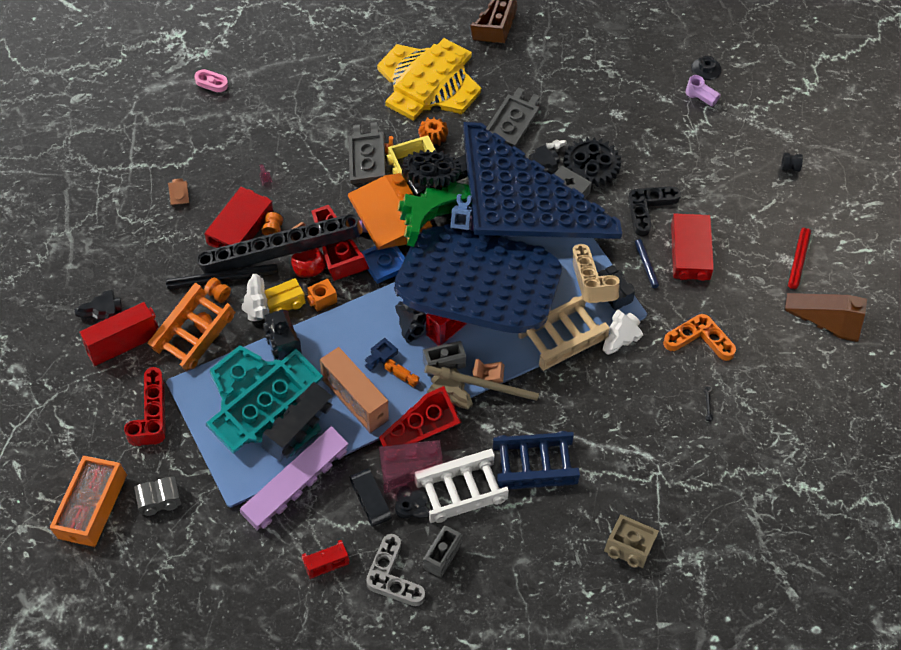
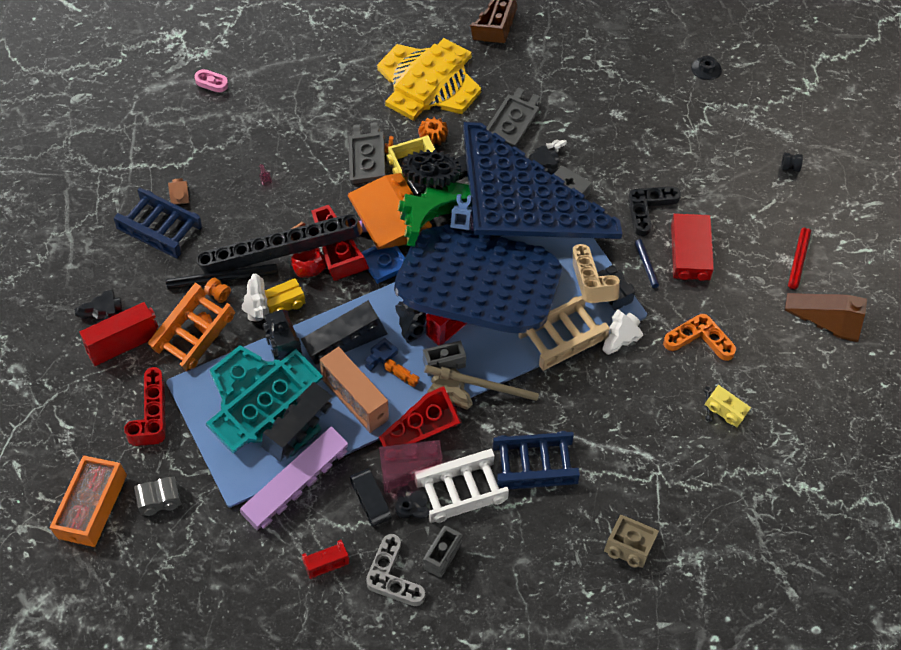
(156, 238): none -> dark blue fence
(239, 219): red brick -> none
(272, 223): orange wheel -> none
(322, 288): orange brick -> none
(347, 332): none -> black wedge
(491, 372): nougat bracket -> none
(593, 160): black gear -> none
(697, 88): lavender piece -> none
(727, 406): none -> light yellow bracket

